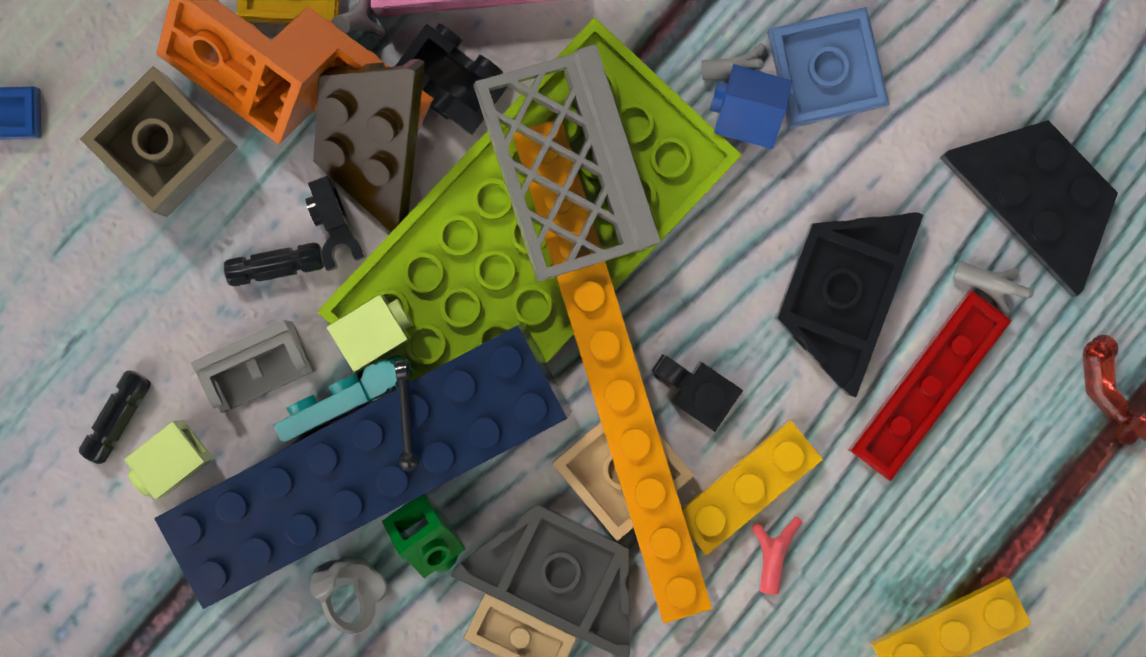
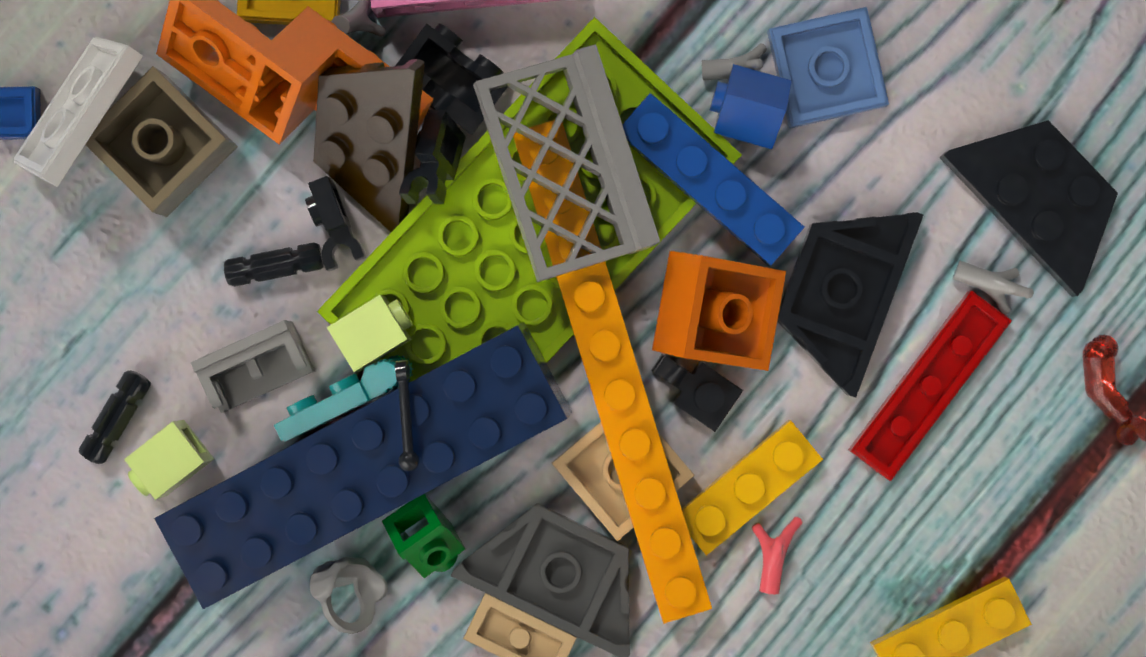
(77, 109): none -> white tile
(439, 151): none -> black plate
(710, 180): none -> blue plate
(718, 310): none -> orange slope

